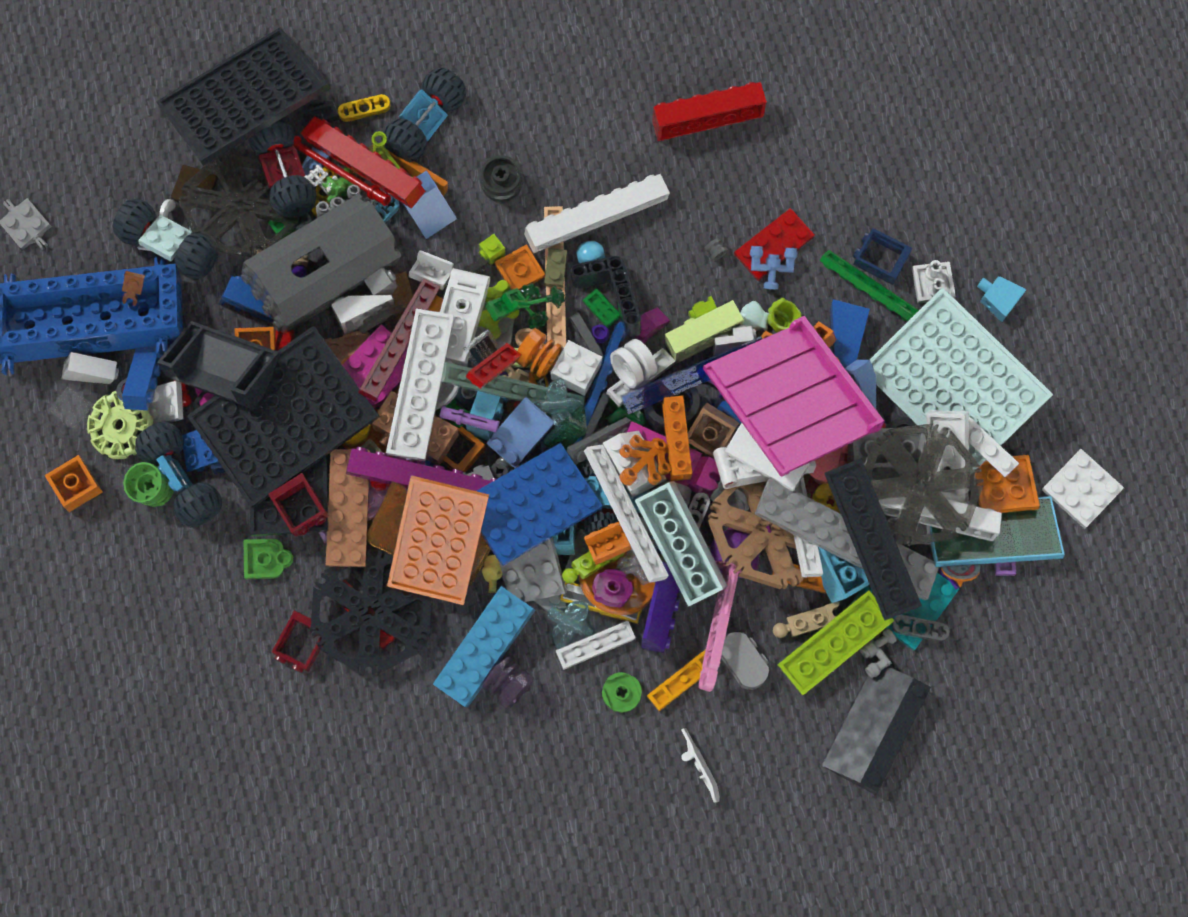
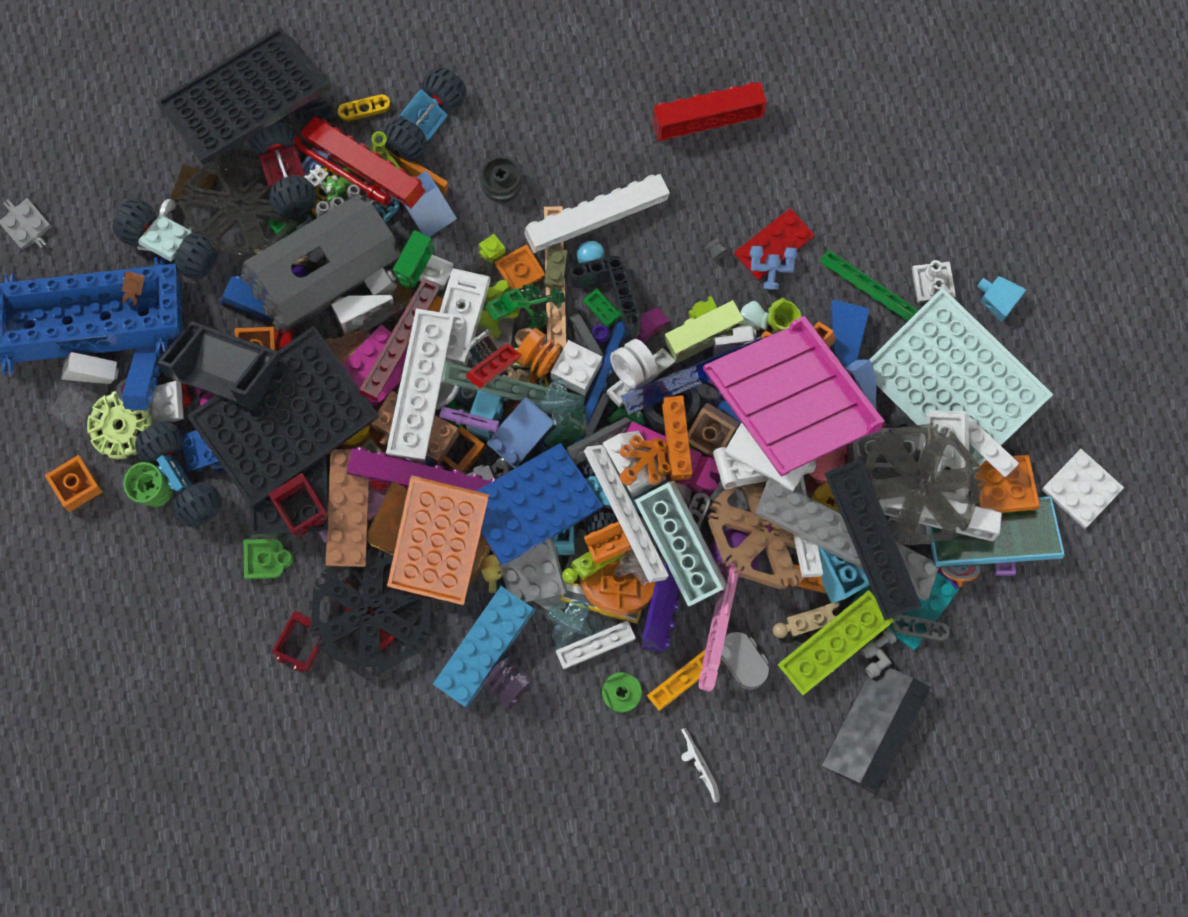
(413, 259): none -> green window
(608, 597): magenta plate -> none
(888, 242): dark blue window -> none

